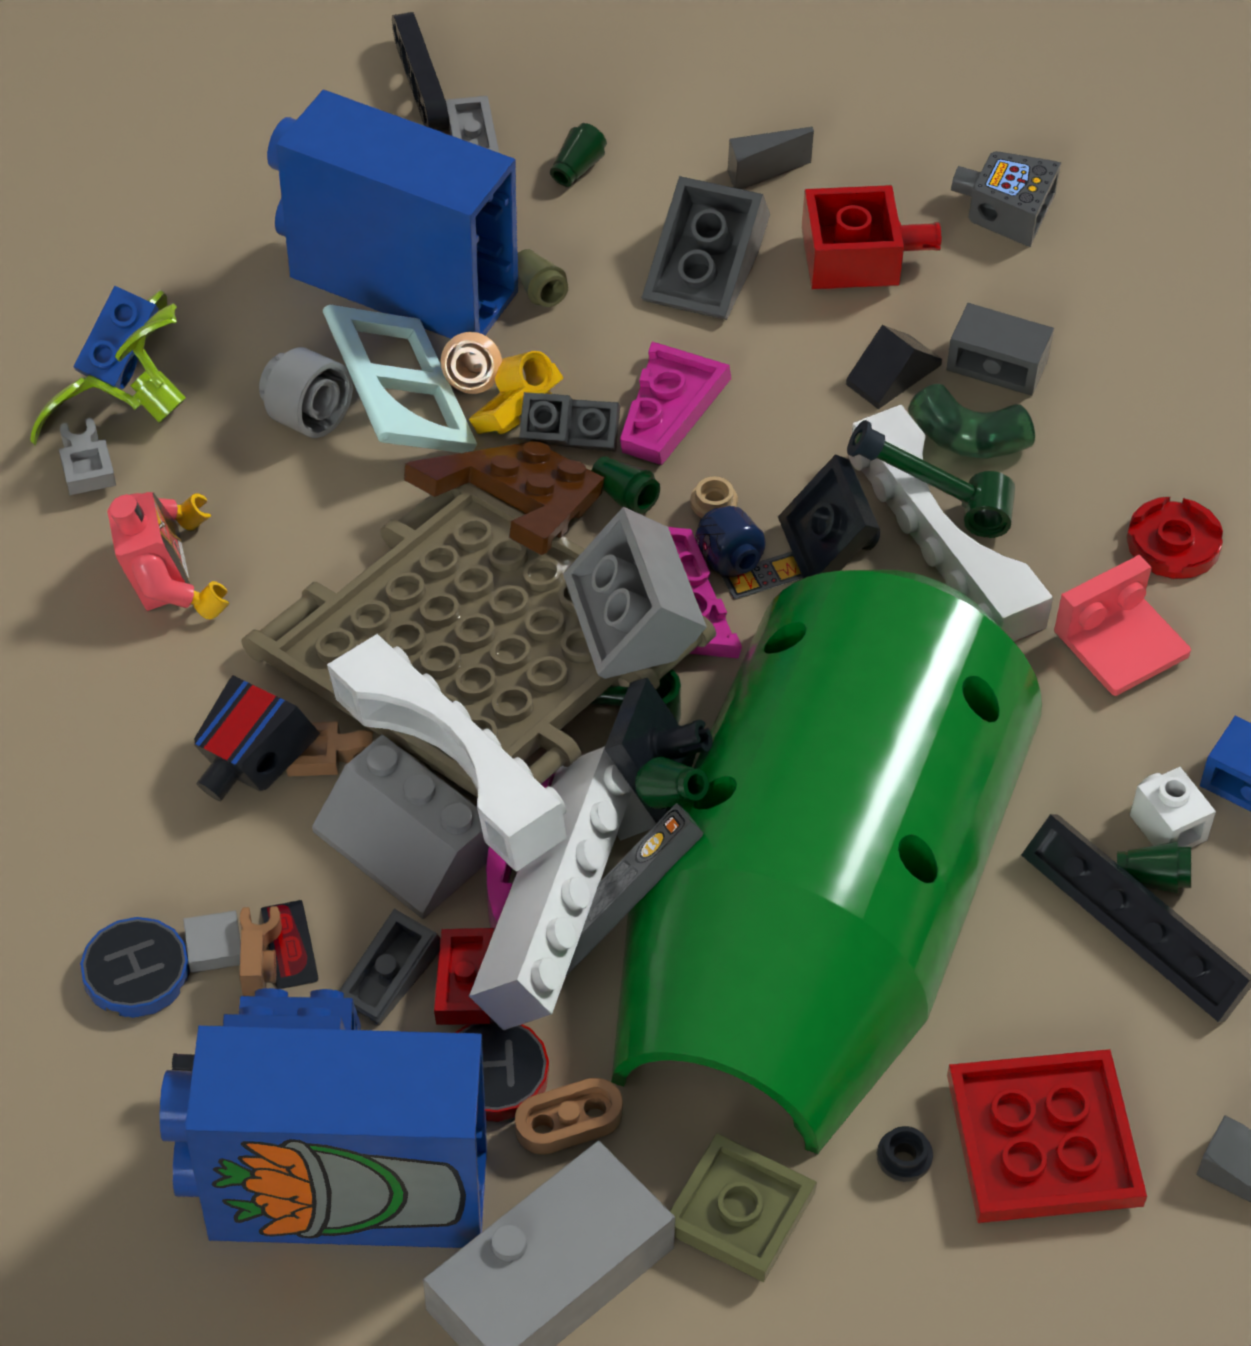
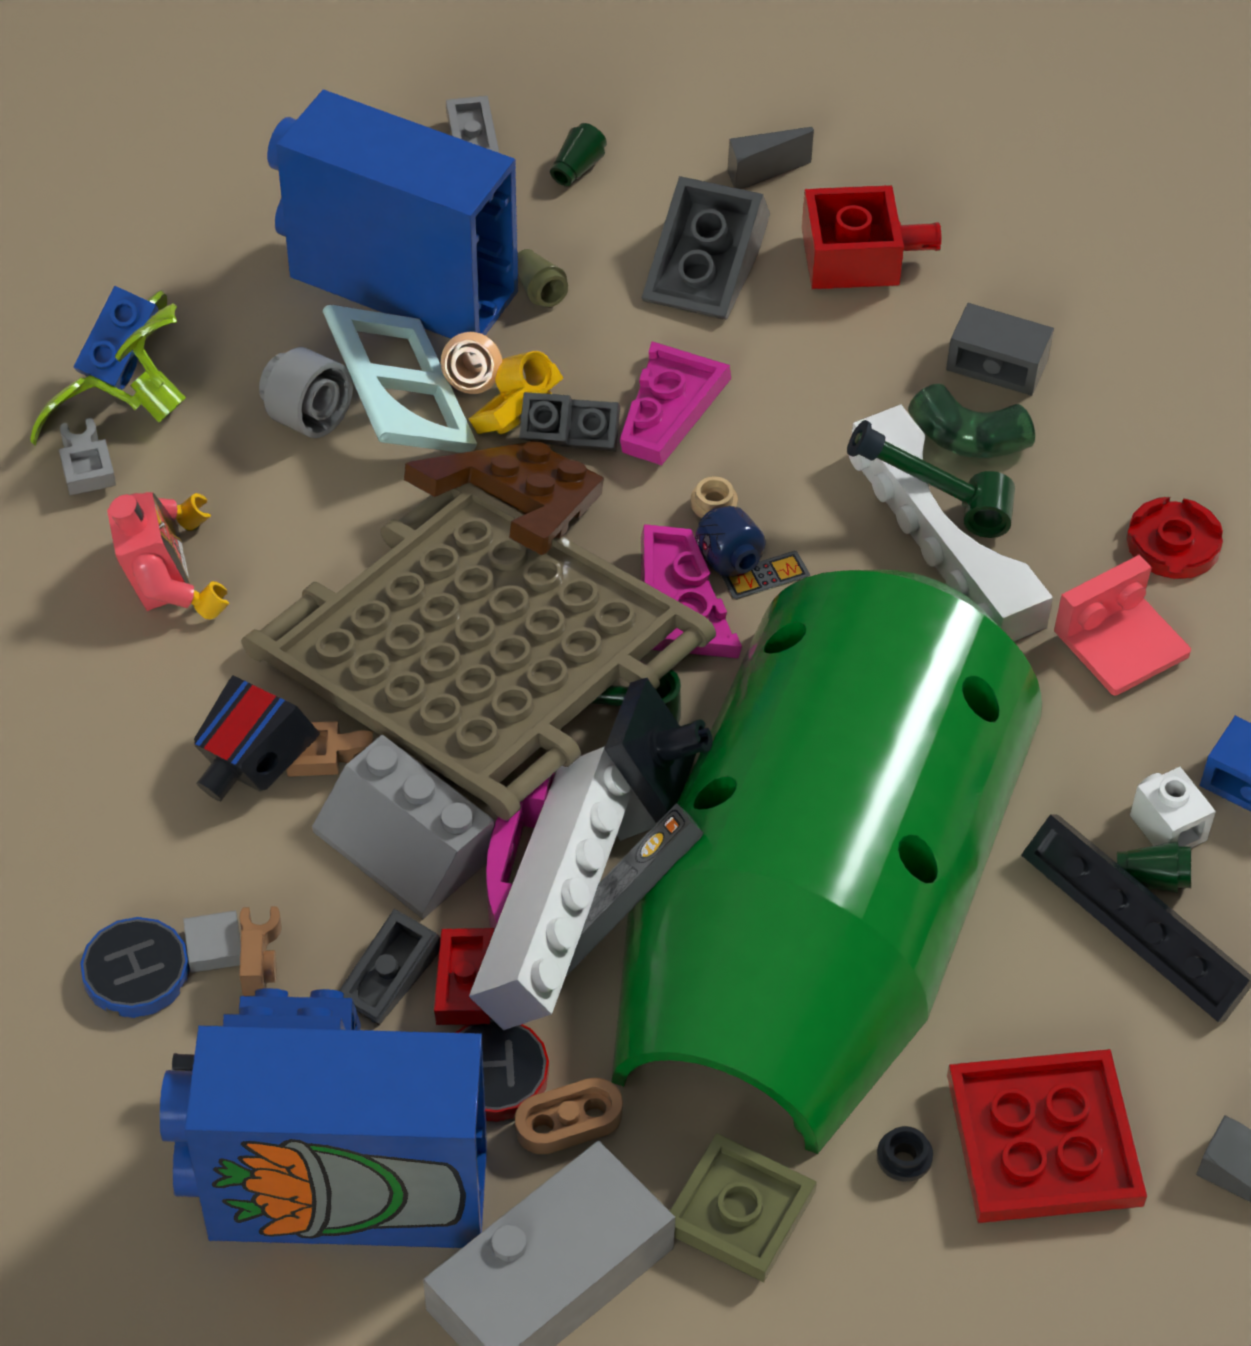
(293, 946): sticker -> none
(388, 693): white arch -> none
(420, 71): black beam -> none
(628, 484): dark green cone -> none
(633, 596): light grey slope -> none
(667, 782): dark green cone -> none
(829, 520): black tile -> none
(891, 366): black slope -> none
(1009, 193): dark grey torso -> none

